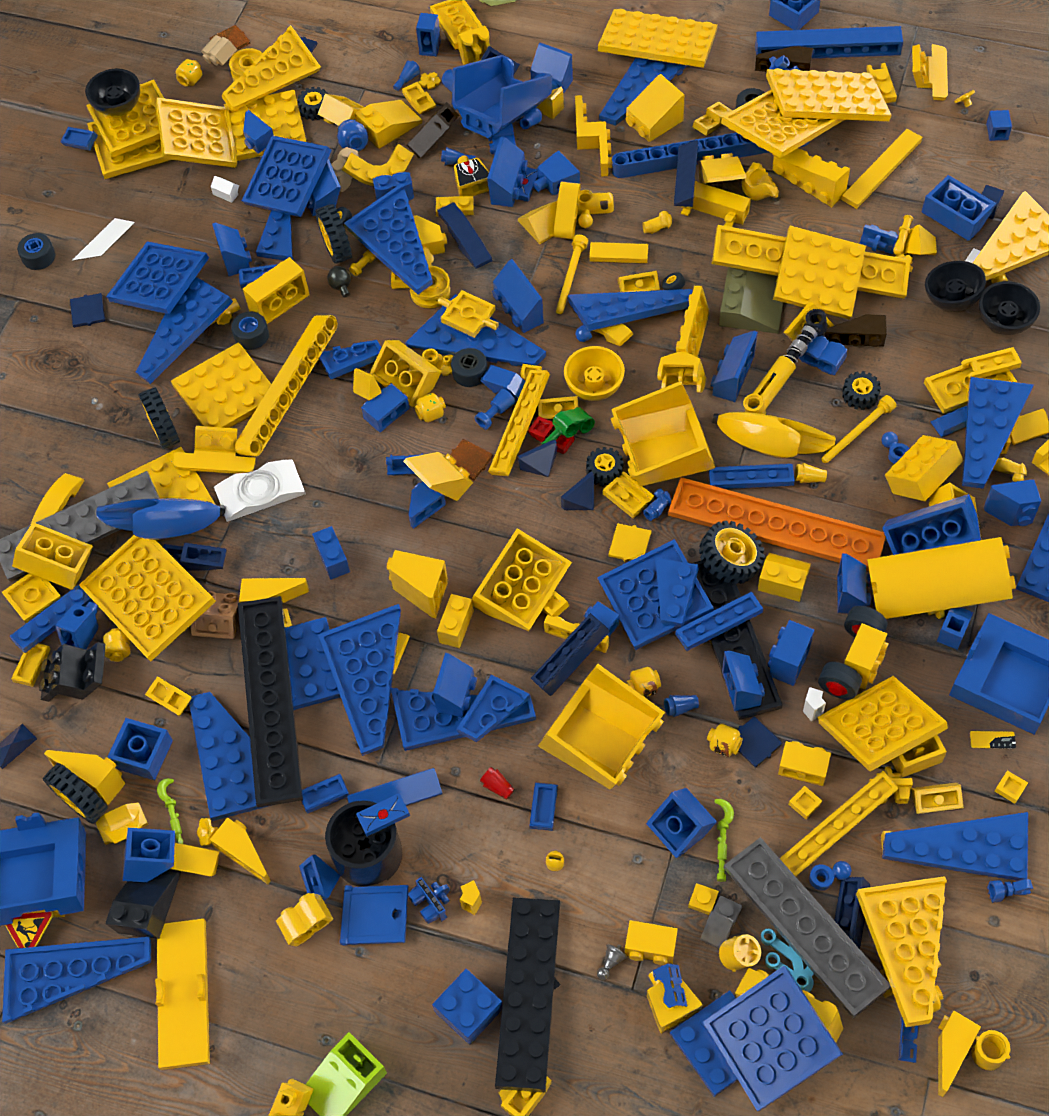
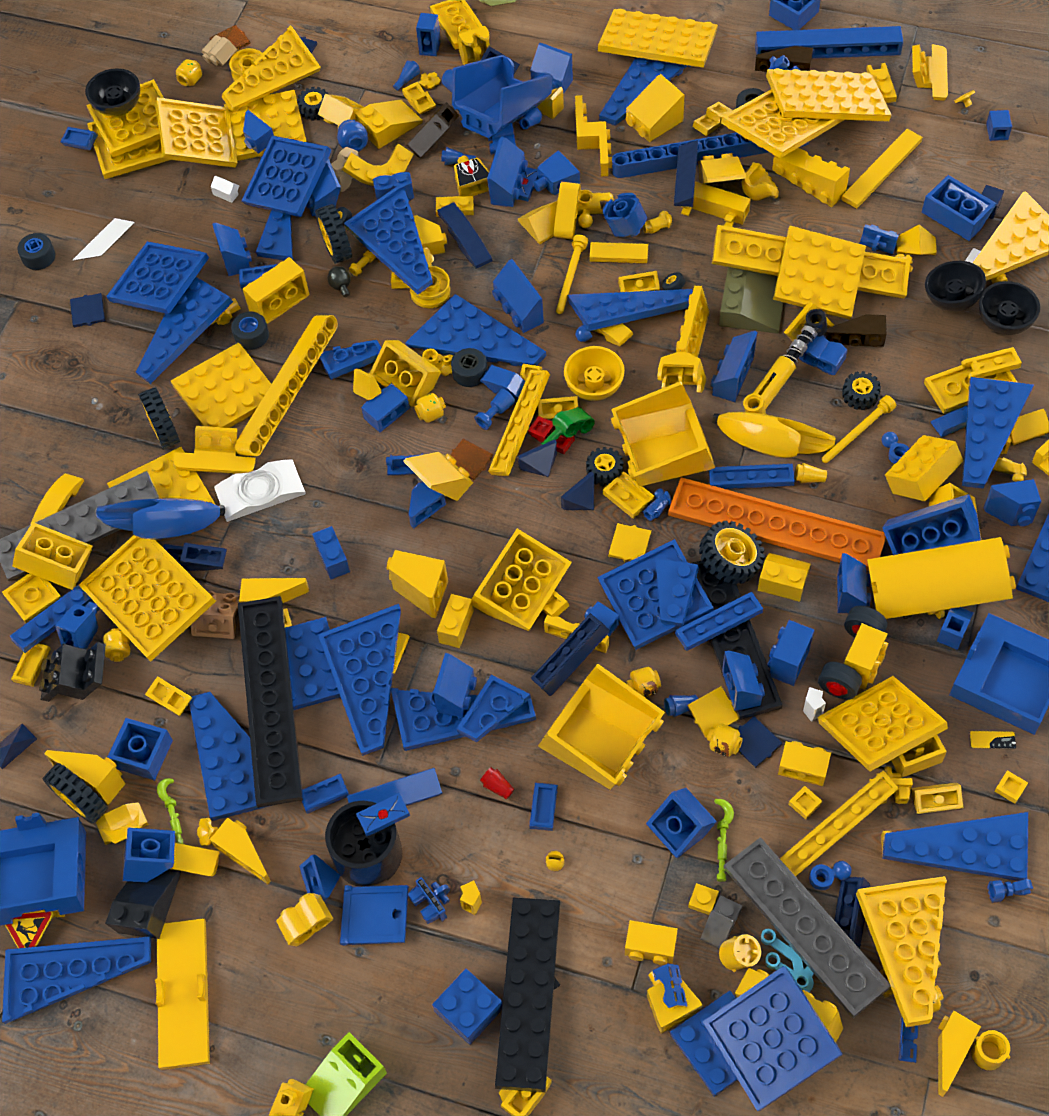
(468, 313): yellow plate -> none
(613, 957): flat silver piece -> none
(625, 215): none -> blue brick
(712, 710): none -> yellow piece
(904, 230): yellow piece -> none

